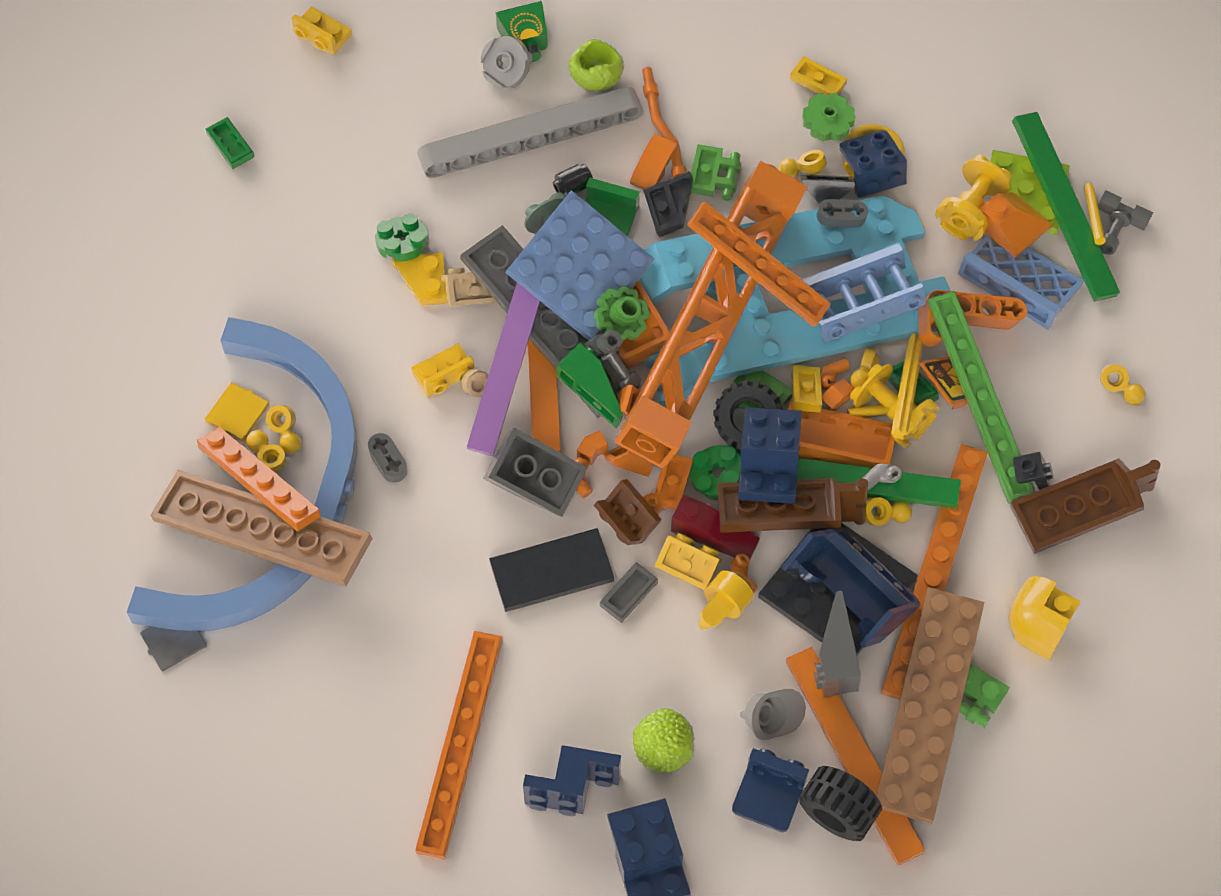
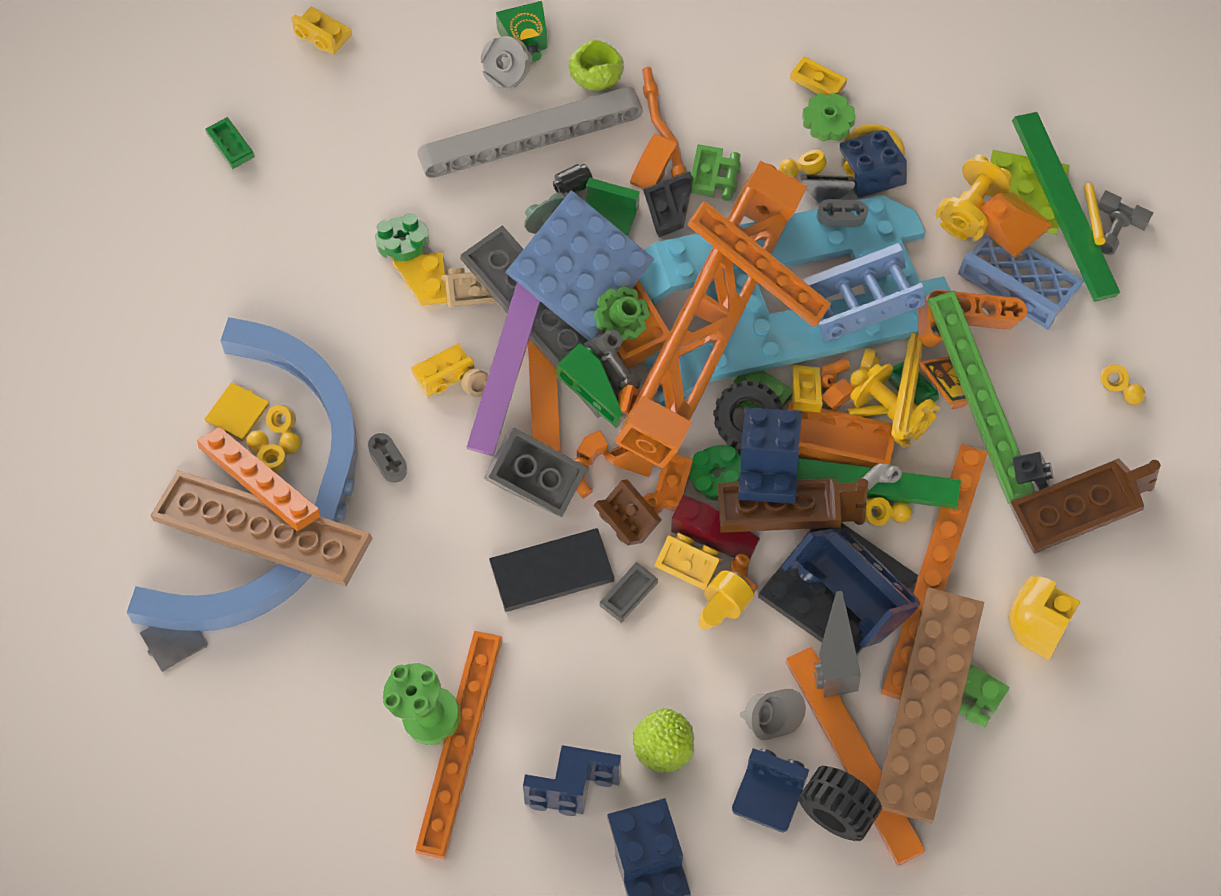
(421, 703): none -> bright green piece

